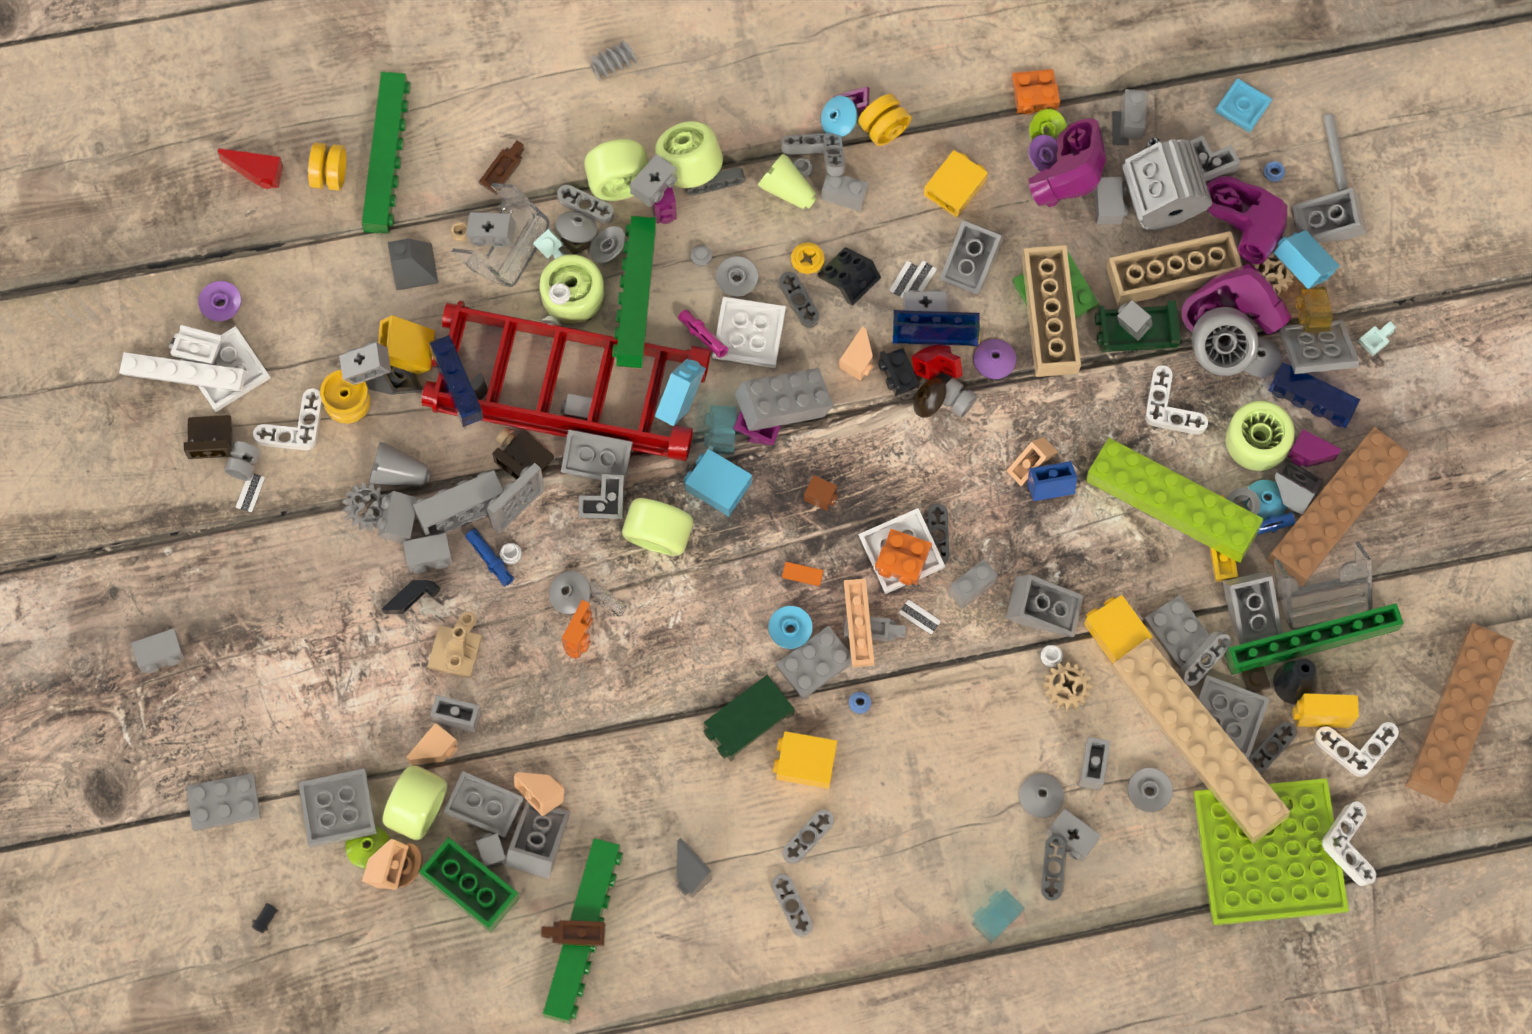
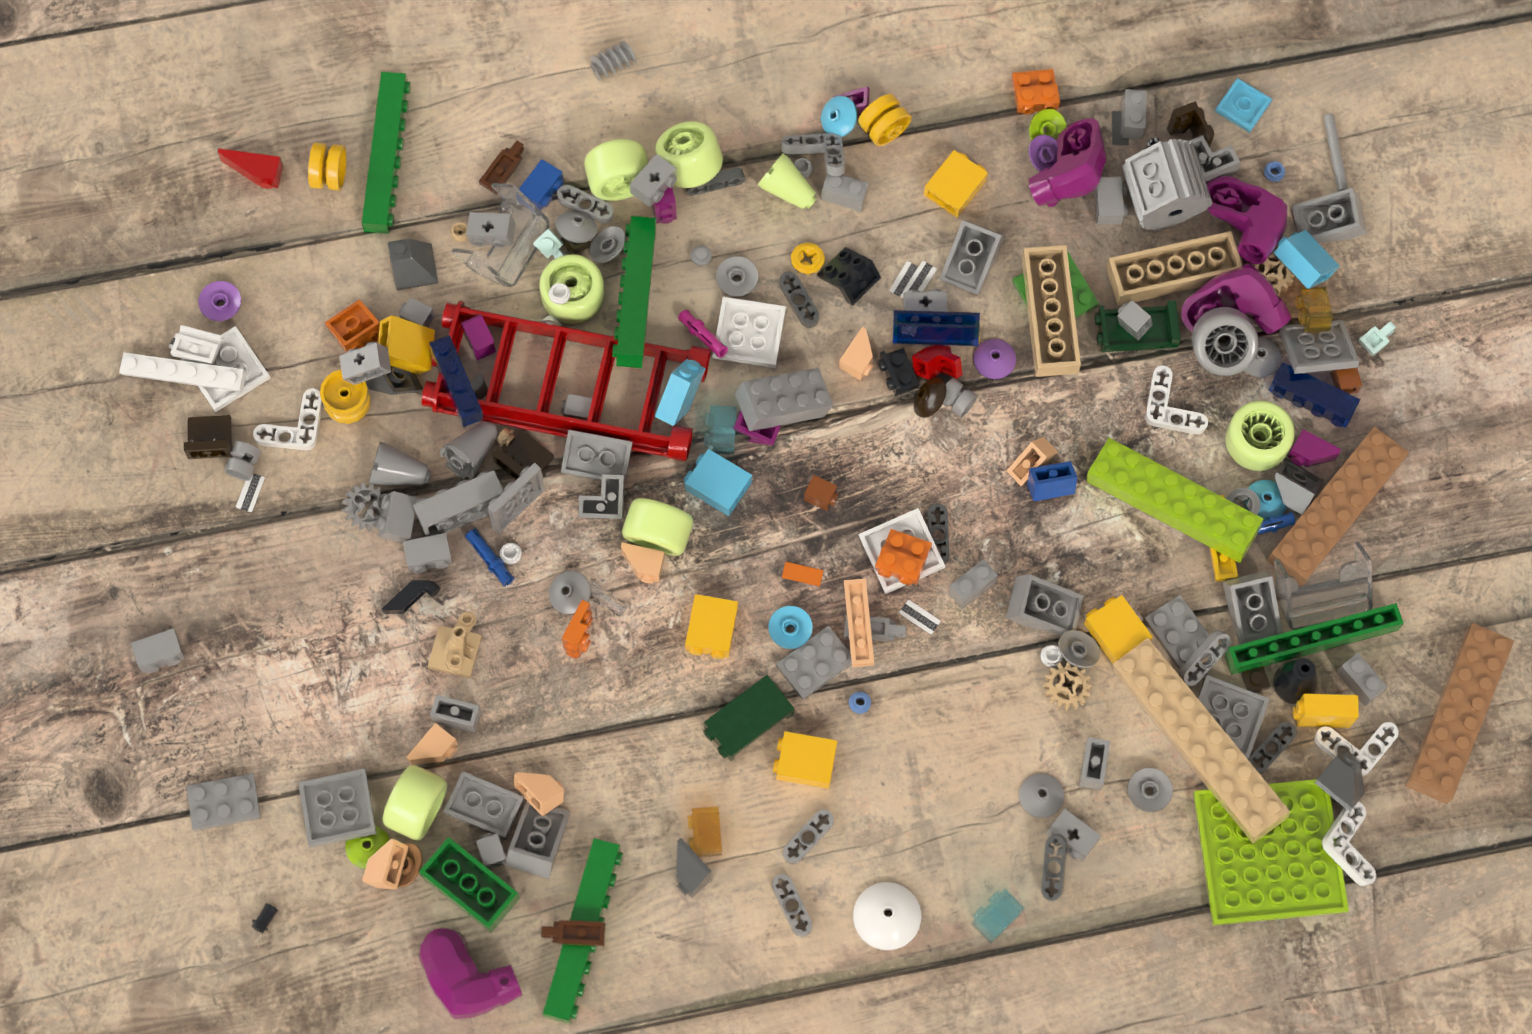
(354, 326): none -> orange plate
(417, 312): none -> light grey brick
(457, 979): none -> magenta piece
(470, 449): none -> light grey cone
(479, 337): none -> magenta slope
(542, 184): none -> blue brick
(644, 562): none -> light nougat slope
(706, 831): none -> clear yellow brick
(711, 626): none -> yellow brick
(885, 931): none -> white dish
(1079, 649): none -> light grey dish
(1192, 118): none -> dark brown bracket
(1343, 780): none -> dark grey slope
(1347, 380): none -> dark orange brick
(1361, 679): none -> light grey brick

